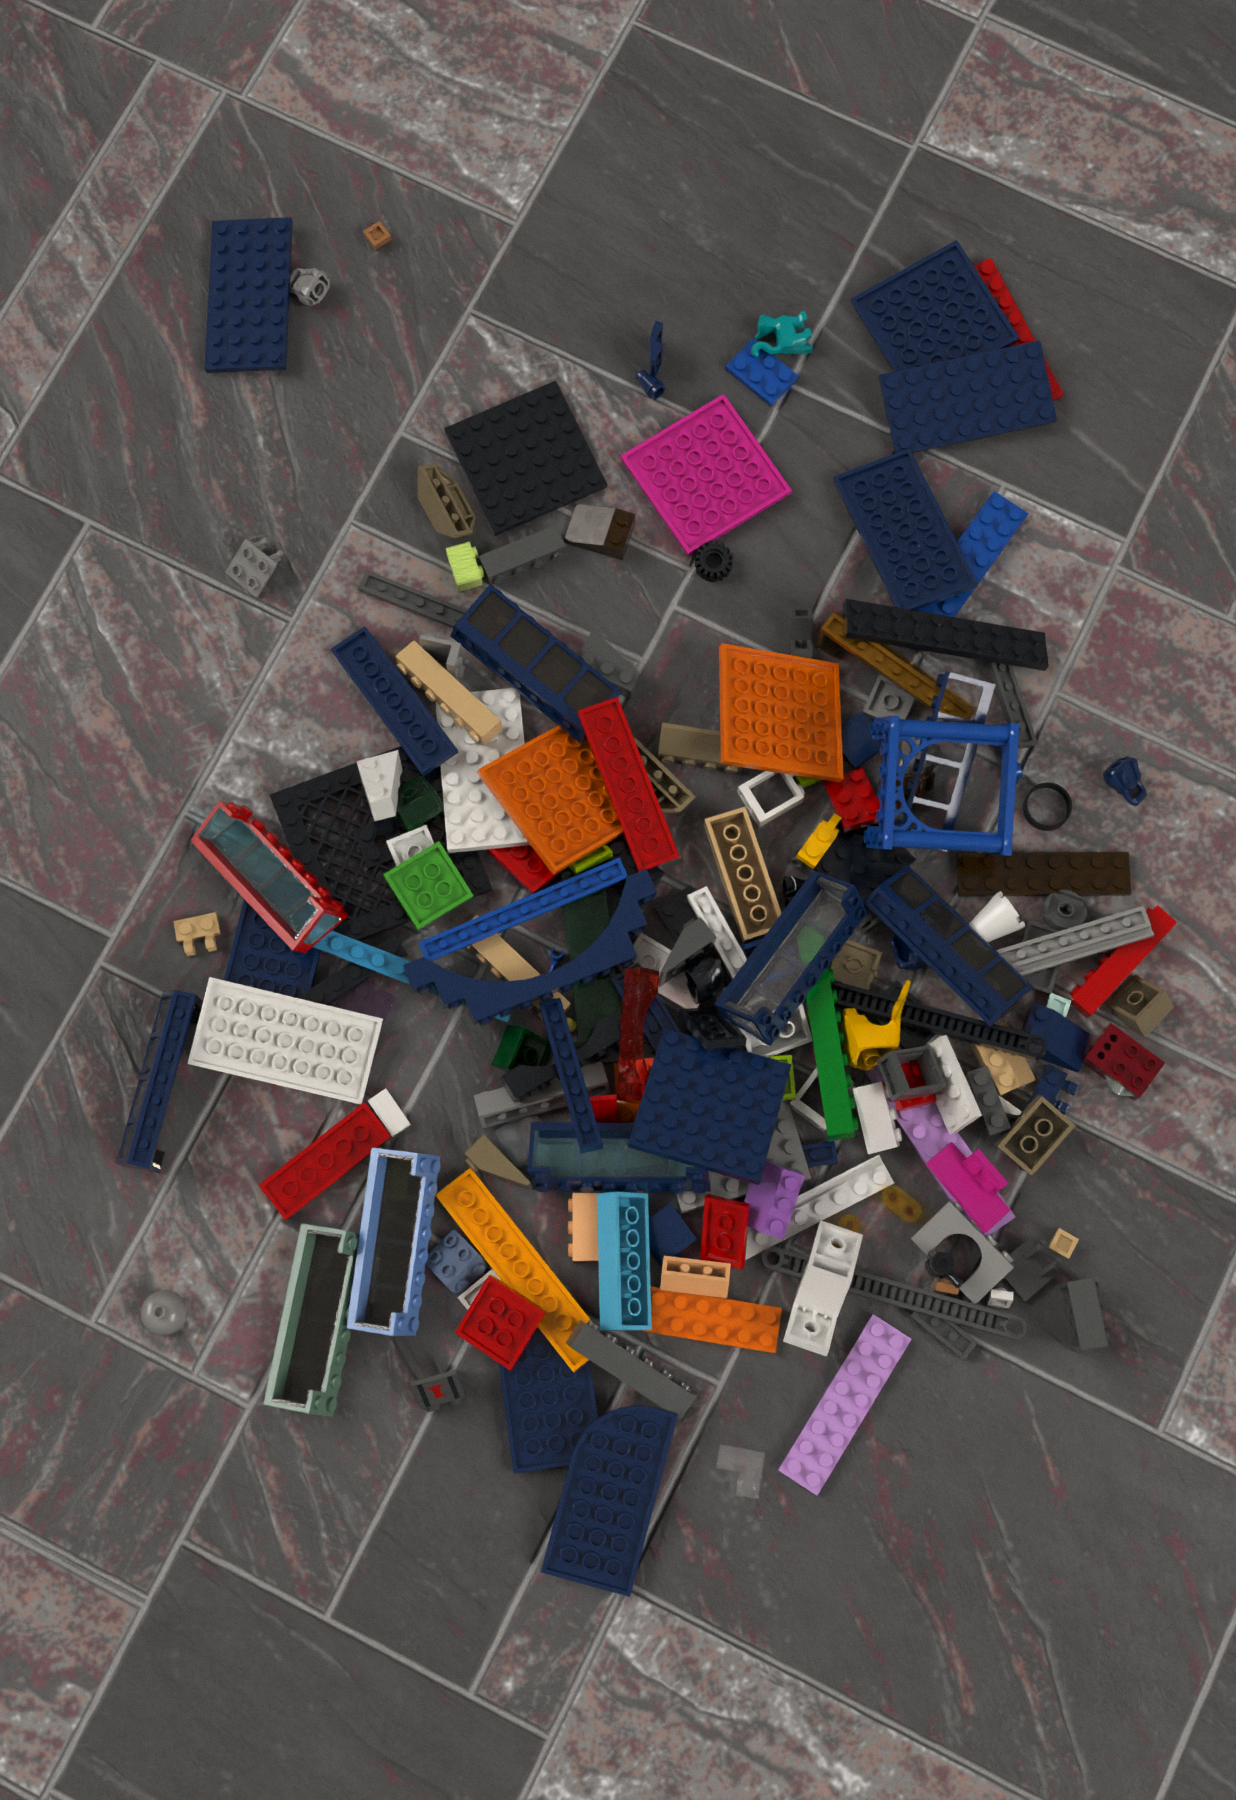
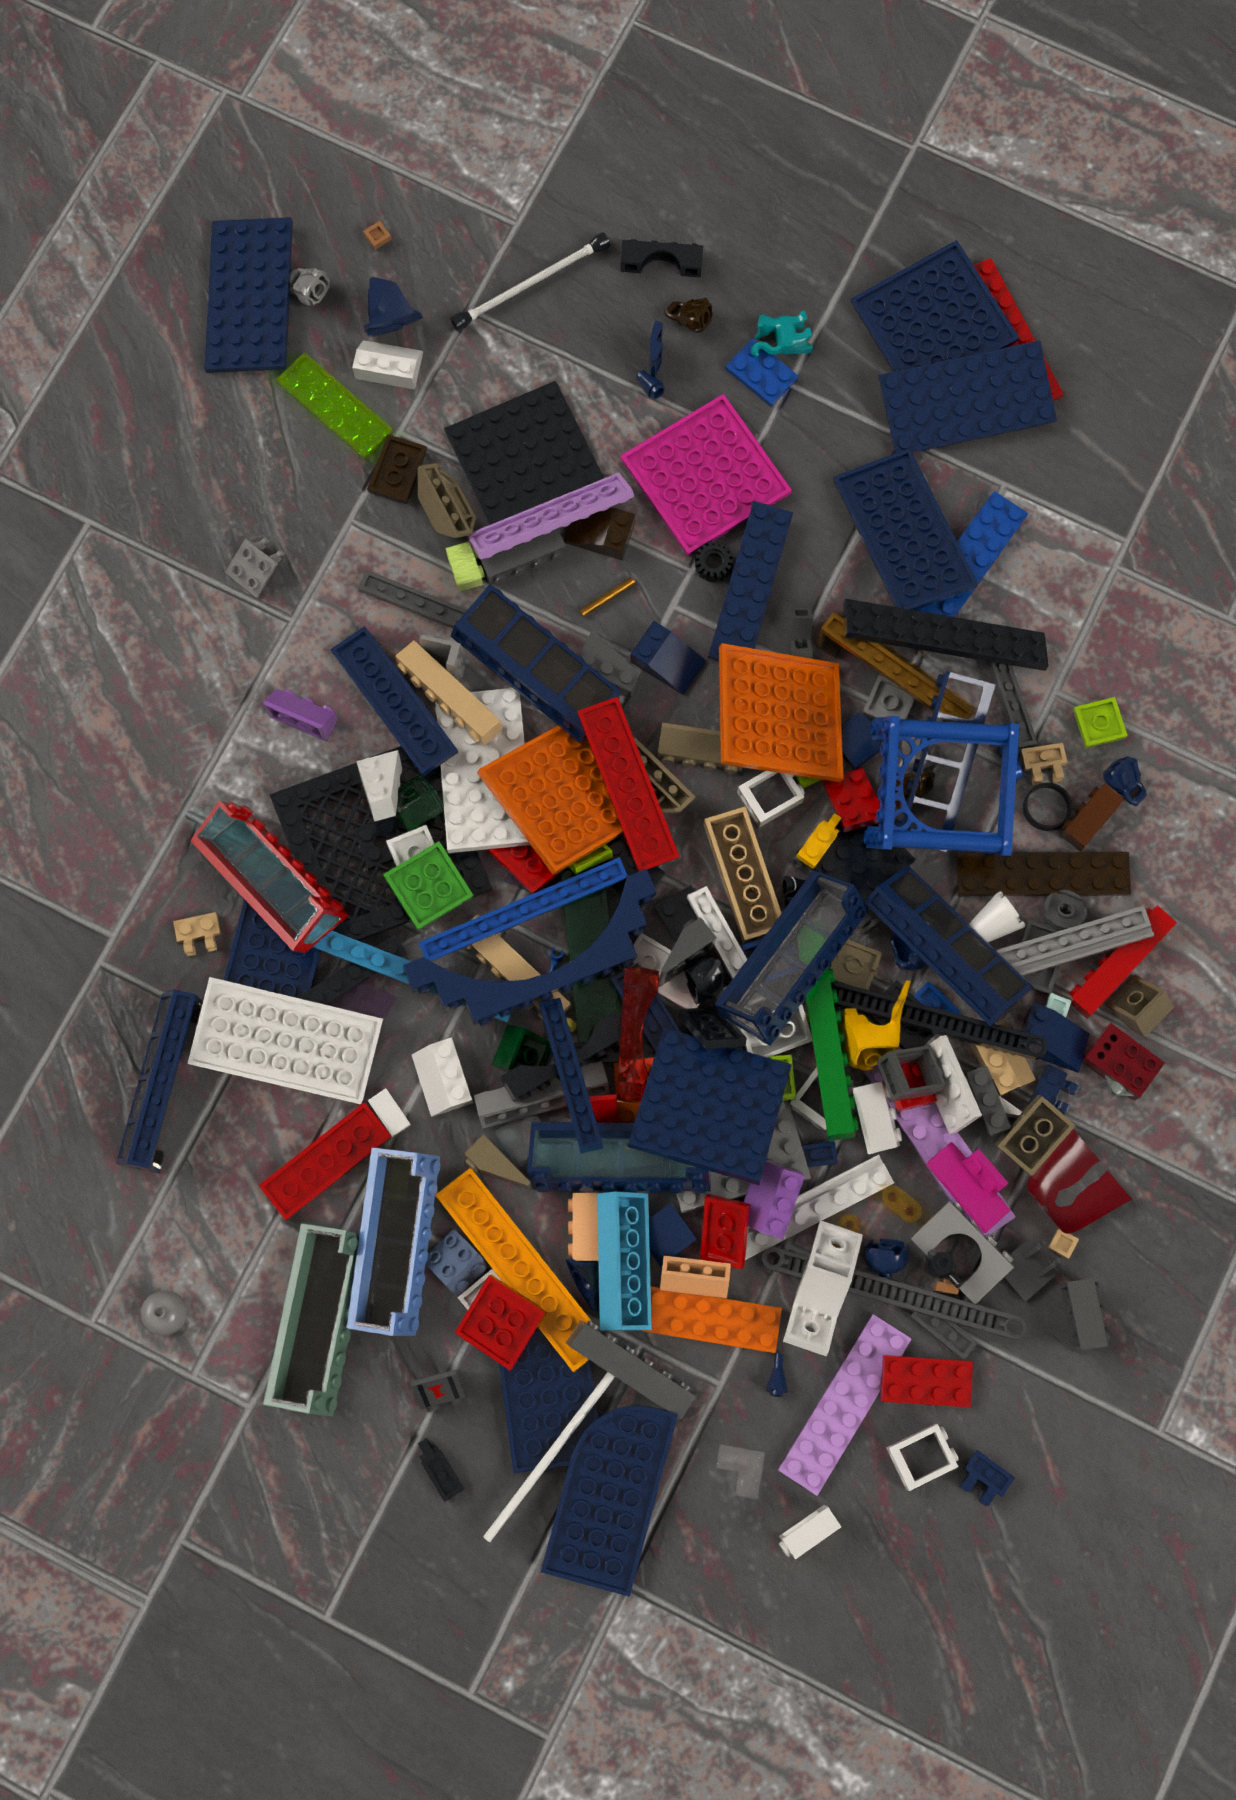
(301, 713): none -> medium lavender slope
(334, 406): none -> clear neon green plate
(387, 308): none -> dark blue piece
(387, 364): none -> white slope
(397, 469): none -> dark brown plate
(439, 1471): none -> black hinge
(442, 1077): none -> white slope
(548, 1457): none -> white piece
(550, 516): none -> lavender plate
(586, 1279): none -> hat
(597, 244): none -> white hose
(607, 597): none -> pearl gold bar
(638, 254): none -> black arch
(667, 658): none -> dark blue slope
(693, 315): none -> dark brown piece
(752, 577): none -> dark blue plate
(777, 1381): none -> dark blue cone
(809, 1532): none -> white window
(886, 1257): none -> dark blue cylinder
(902, 1467): none -> white window
(926, 1381): none -> red plate
(930, 996): none -> blue plate
(989, 1474): none -> dark blue plate
(1000, 1298): white plate -> none
(1044, 757): none -> tan plate
(1062, 1170): none -> dark red piece
(1091, 816): none -> reddish brown brick
(1100, 722): none -> lime plate

